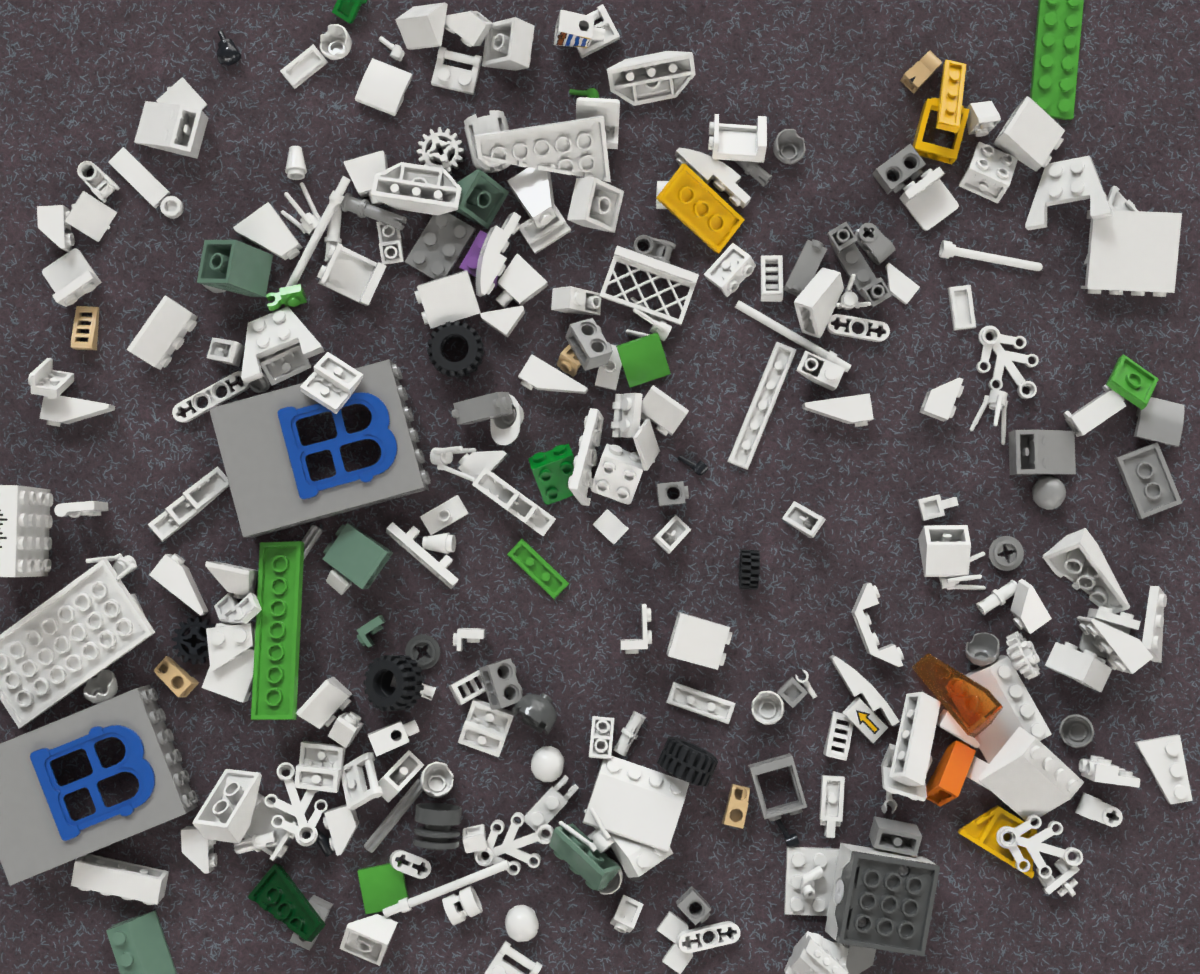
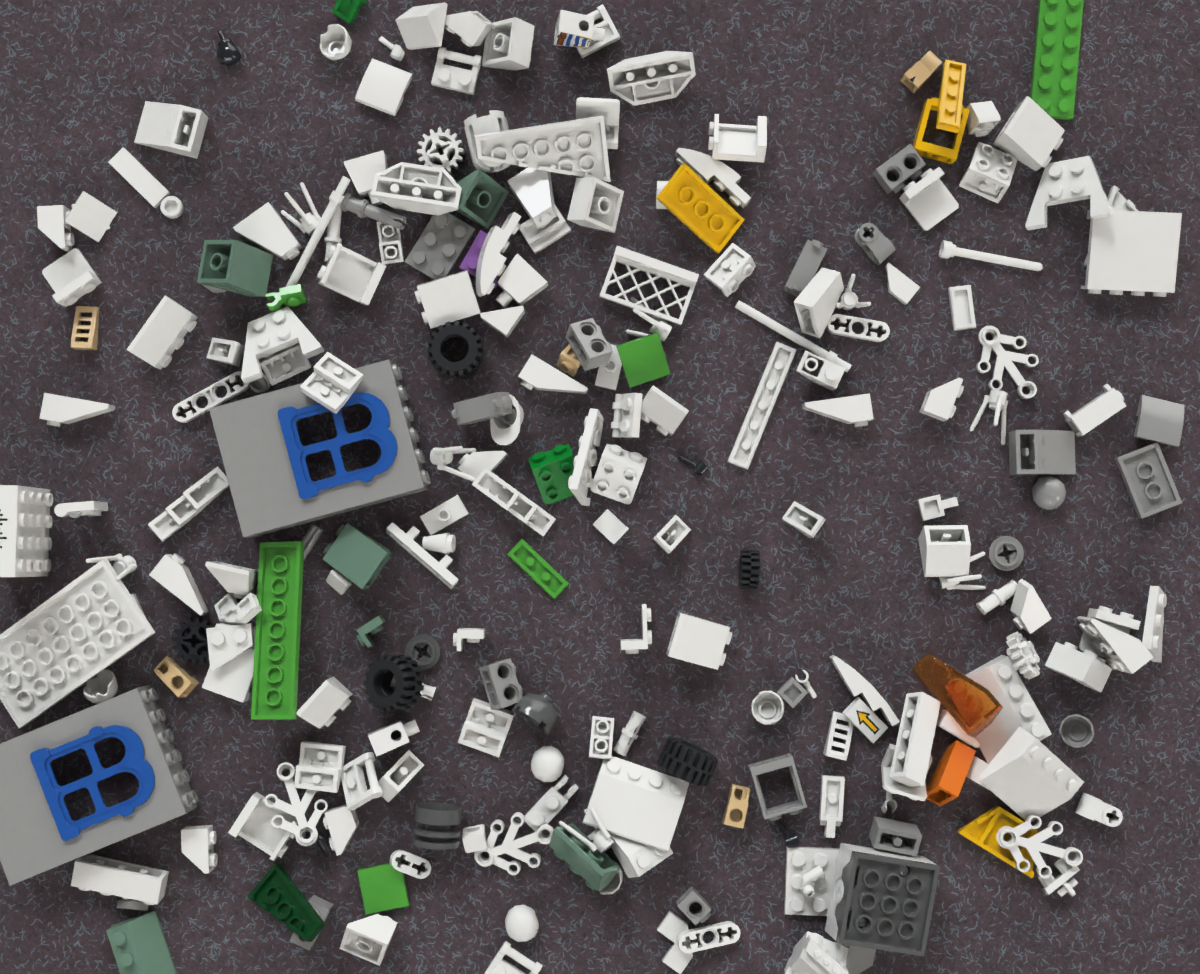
(49, 382): white bracket -> none
(99, 182): white piece -> none
(132, 905): none -> light grey tile
(182, 94): white piece -> none
(229, 807): white slope -> none
(257, 842): white axle -> none
(295, 164): white cone -> none
(303, 66): white tile -> none
(346, 728): white slope -> none
(394, 816): light grey axle -> none
(405, 904): white bar -> none
(437, 779): white hair -> none
(456, 693): white slope -> none
(469, 902): white wheel -> none
(576, 301): white slope -> none
(590, 93): bright green hand -> none
(626, 914): white bracket -> none
(646, 444): white piece -> none
(656, 248): light grey piece -> none
(663, 499): light grey brick -> none
(700, 702): white tile -> none
(755, 171): light grey pin -> none
(777, 295): white slope -> none
(789, 147): light grey hair -> none
(852, 261): light grey slope -> none
(866, 599): white slope -> none
(983, 649): light grey hair -> none
(1084, 564): white wedge -> none
(1103, 771): white plate -> none
(1132, 382): bright green tile -> none
(1168, 766): white wing -> none

